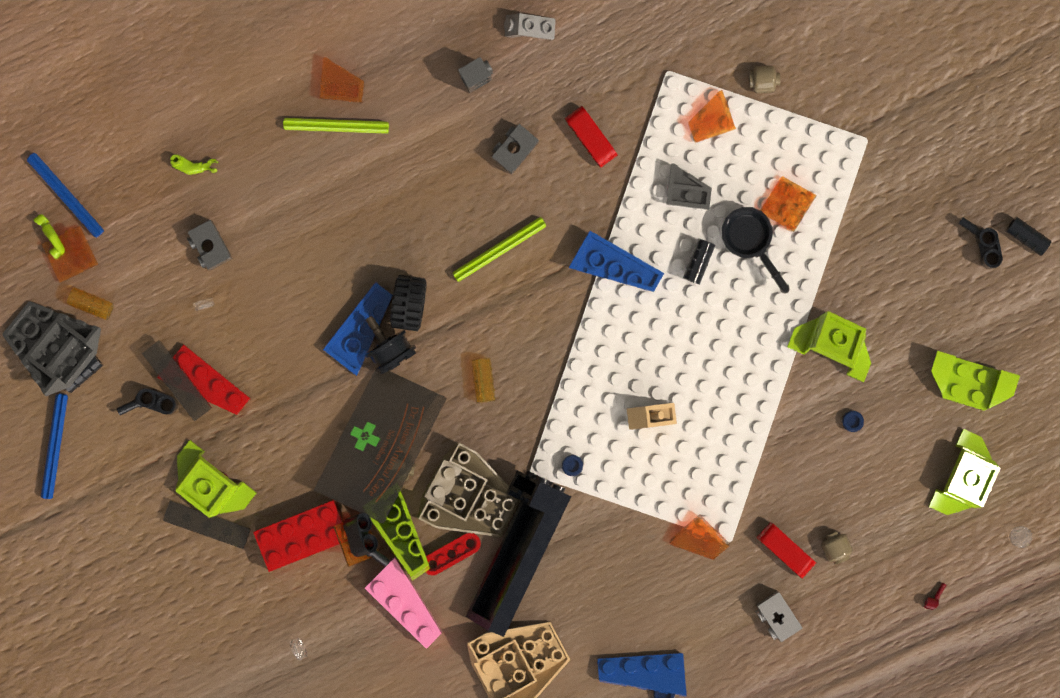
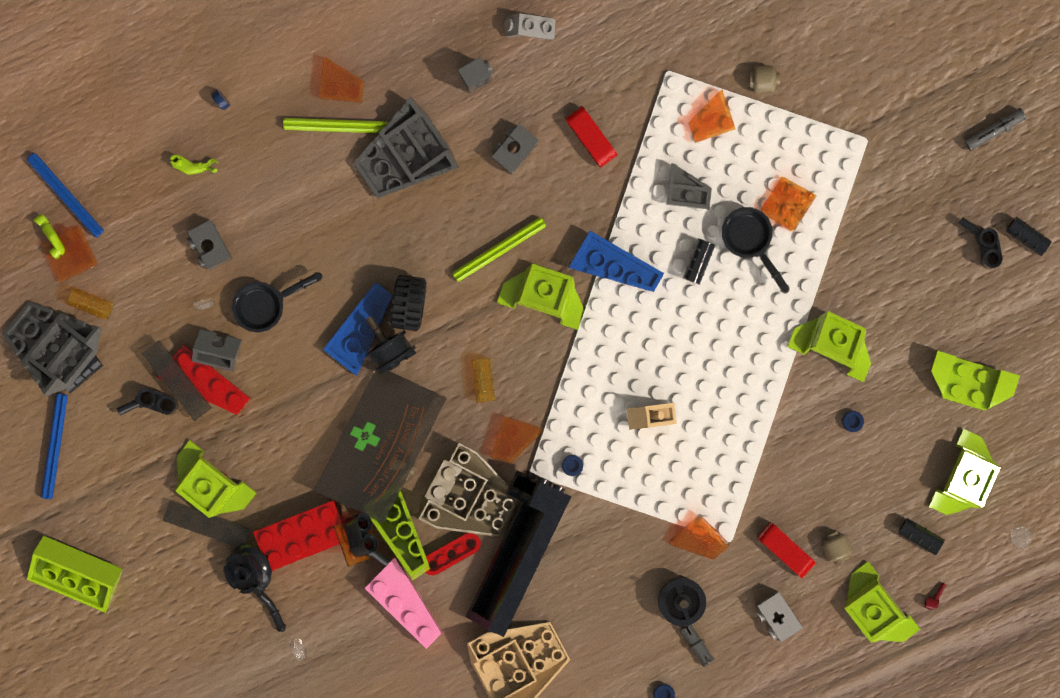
(74, 573): none -> lime slope
(211, 345): none -> dark grey brick
(220, 99): none -> dark blue tile
(251, 572): none -> black piece
(260, 305): none -> black piece
(405, 152): none -> dark grey wedge
(513, 439): none -> clear orange wing
(545, 292): none -> lime piece
(650, 672): blue wing -> none
(682, 601): none -> black wheel
(697, 645): none -> dark grey pin
(875, 609): none -> lime piece
(921, 536): none -> black axle
(1016, 117): none -> dark grey pin

